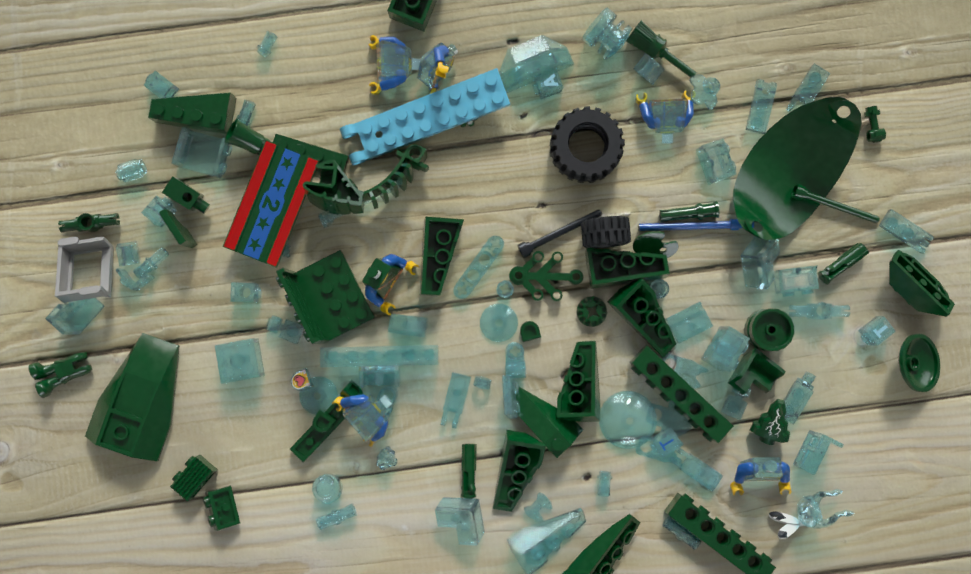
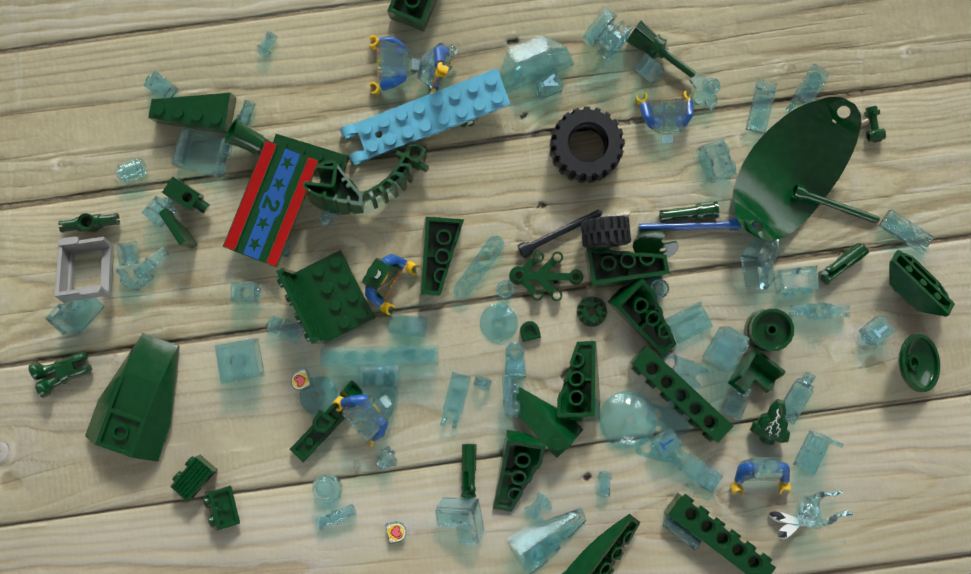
(395, 531): none -> tile

